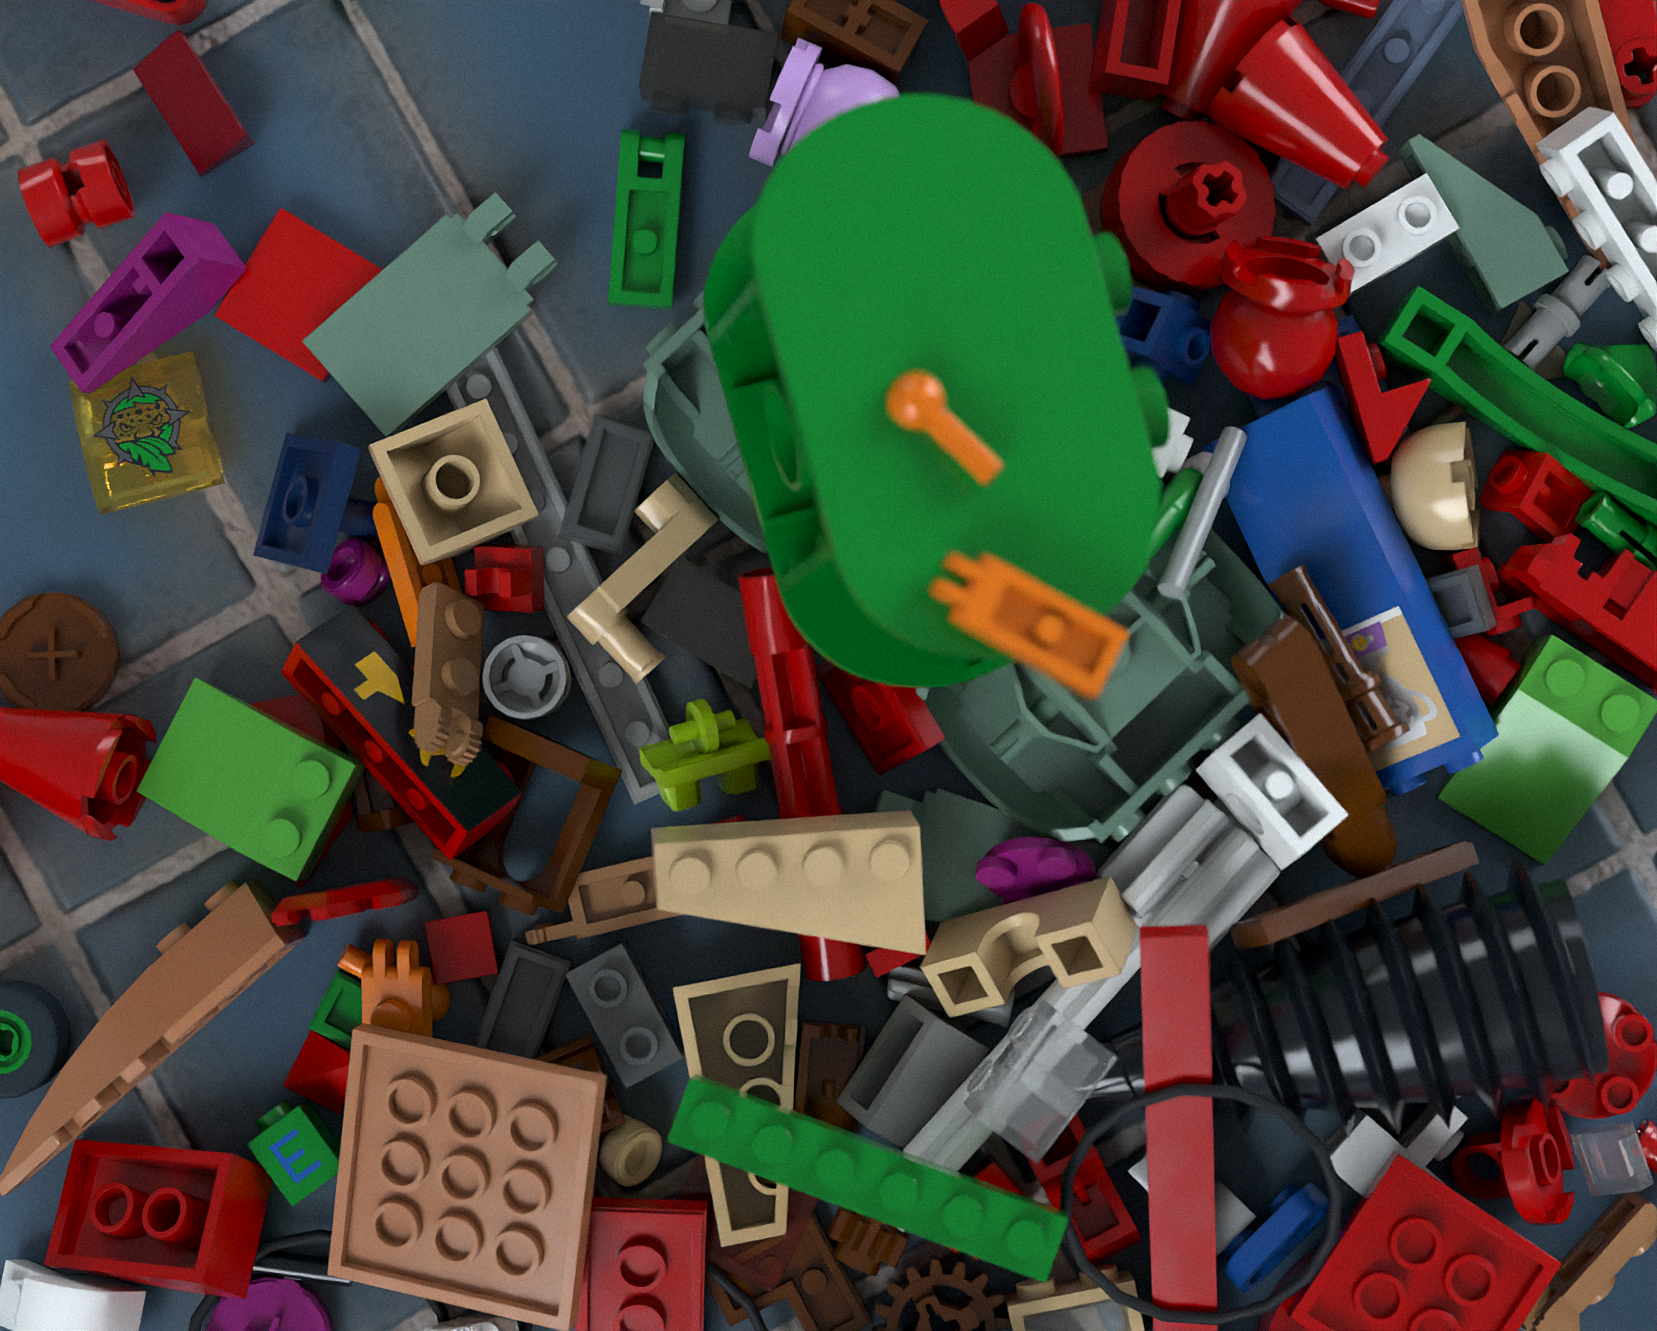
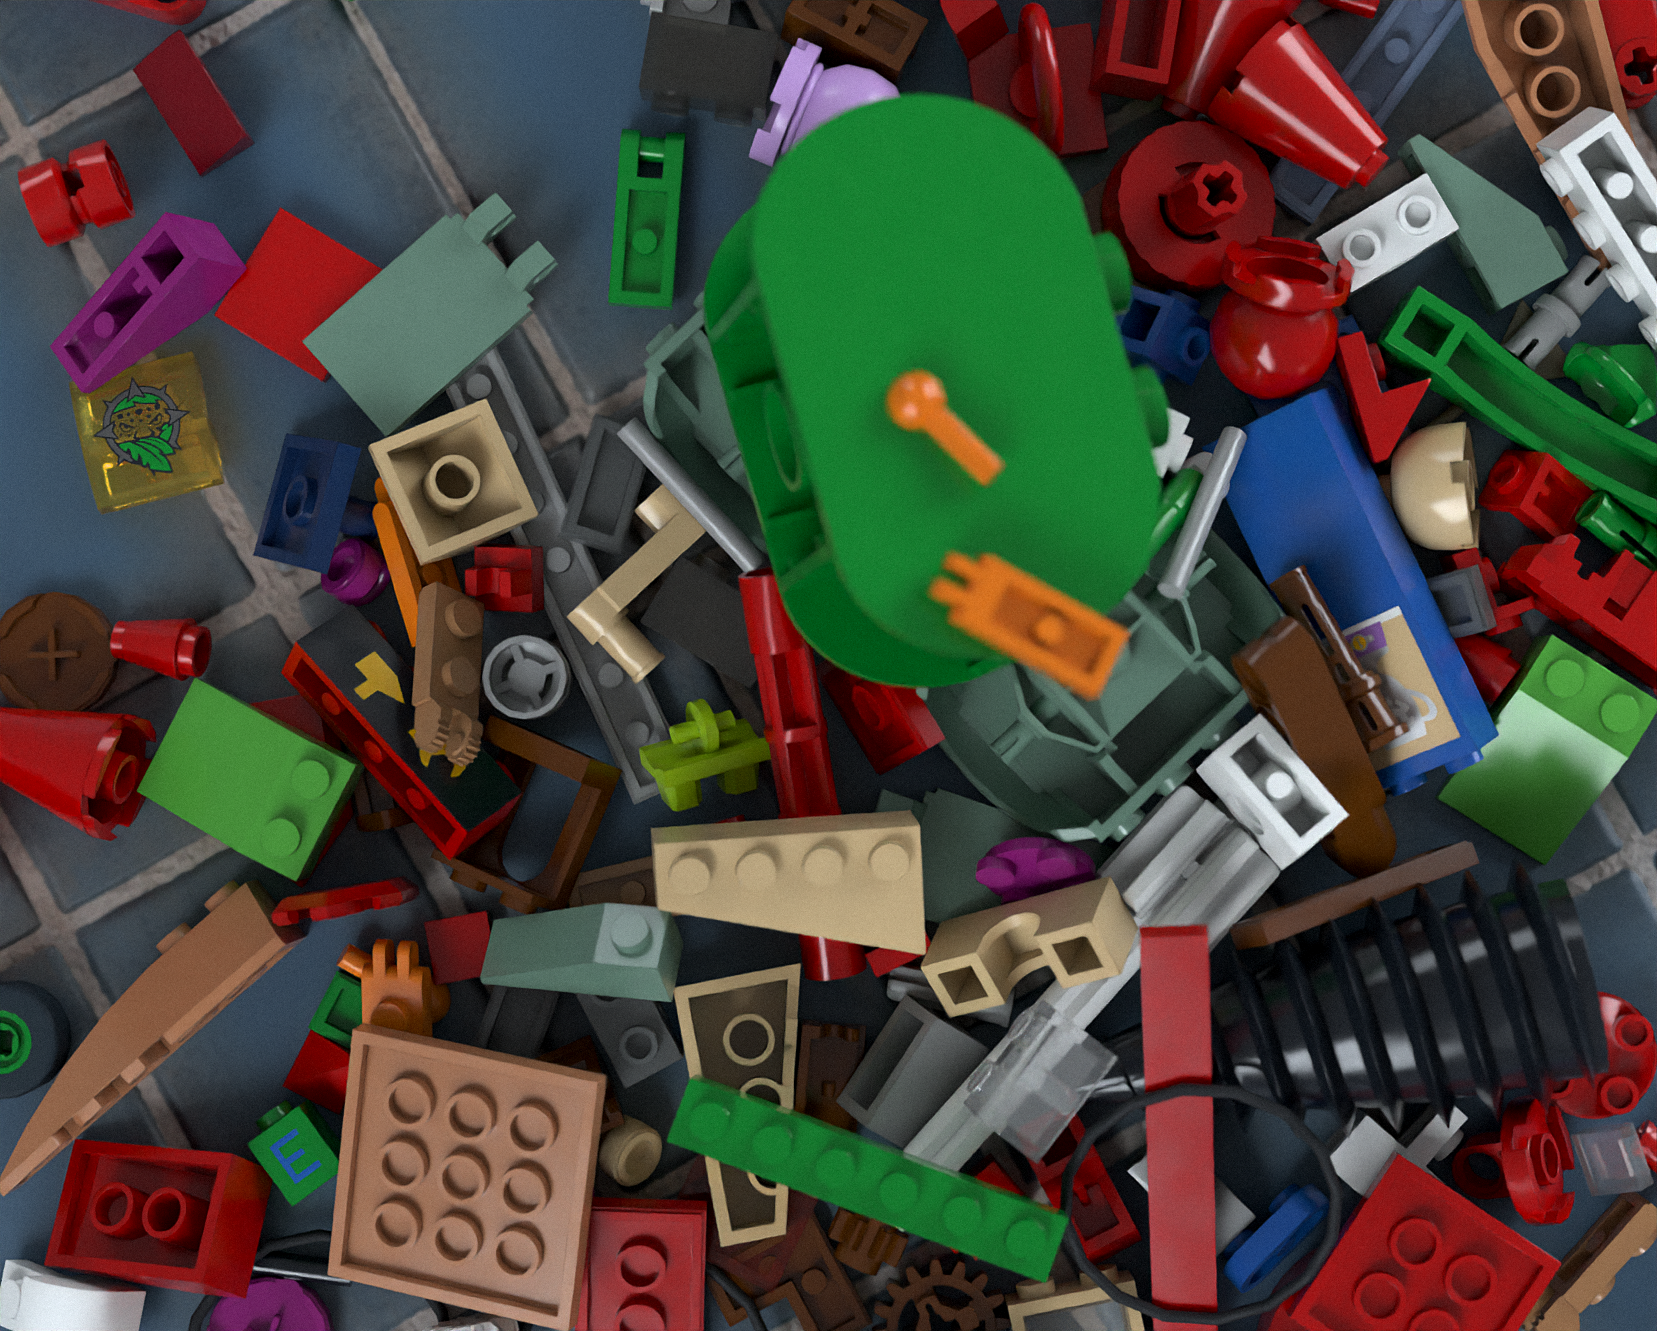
(165, 646): none -> red cone
(588, 951): none -> sand green slope
(691, 495): none -> light grey bar

